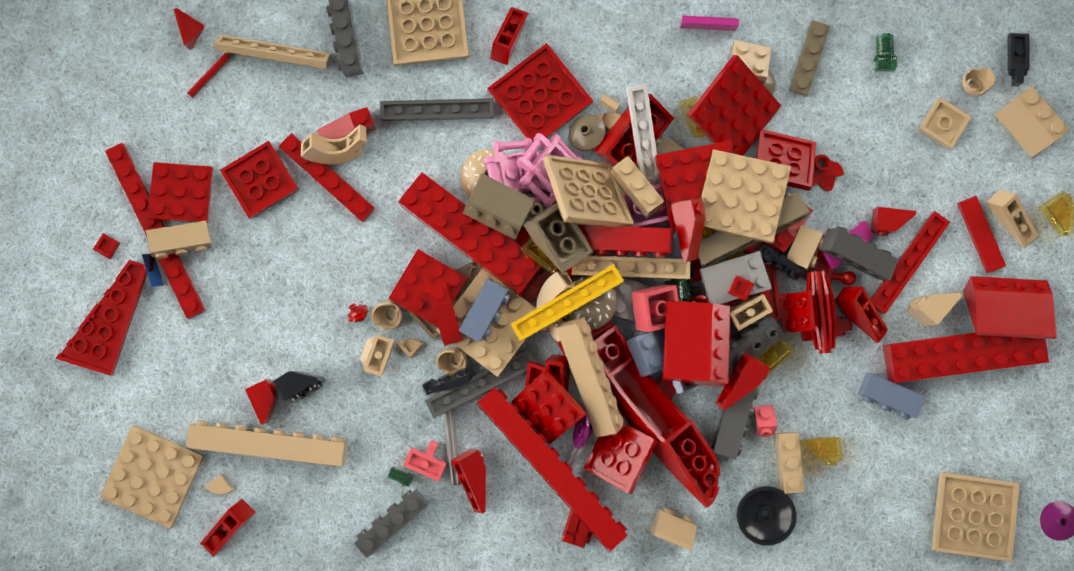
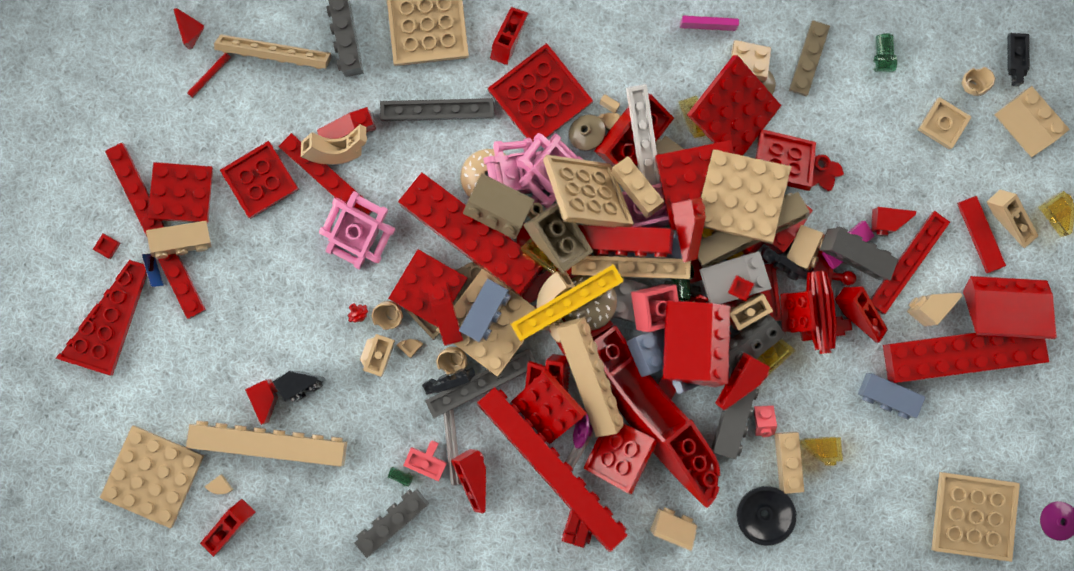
(356, 230): none -> bright pink brick

